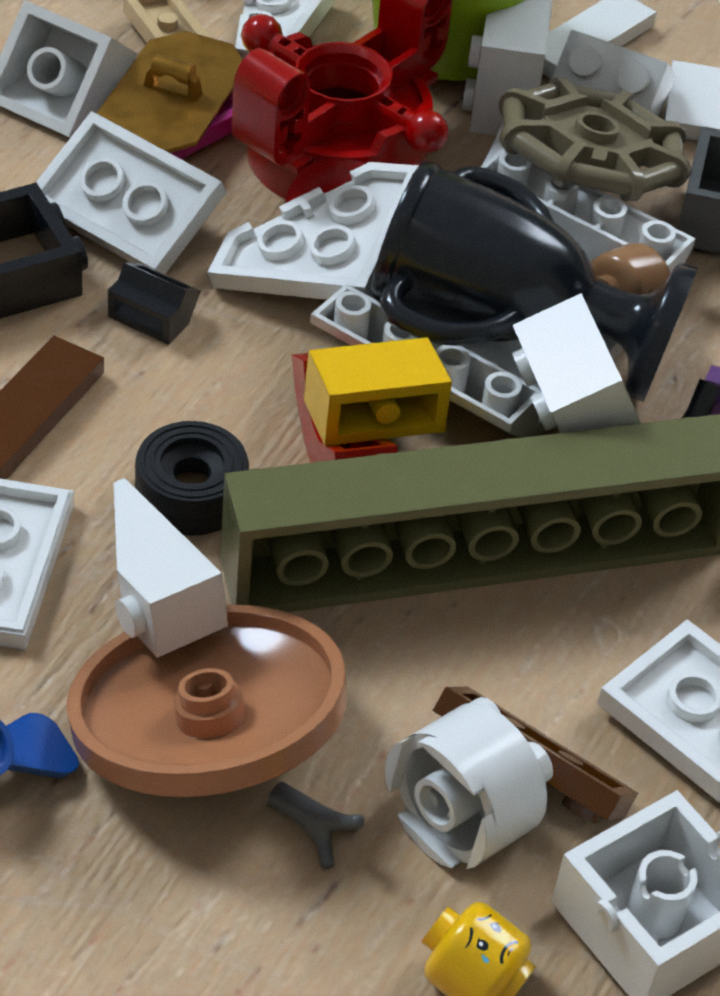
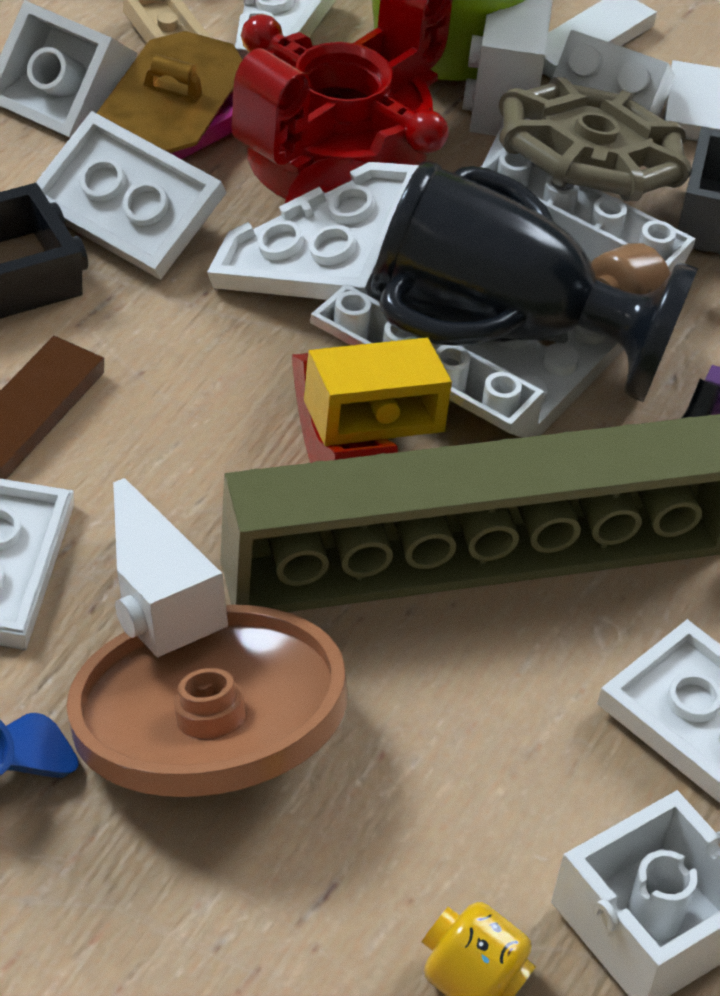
(151, 302): black piece -> none
(182, 449): black tyre -> none
(314, 817): dark grey bar -> none
(469, 784): white brick -> none
(572, 370): white slope -> none
(586, 788): reddish brown plate -> none

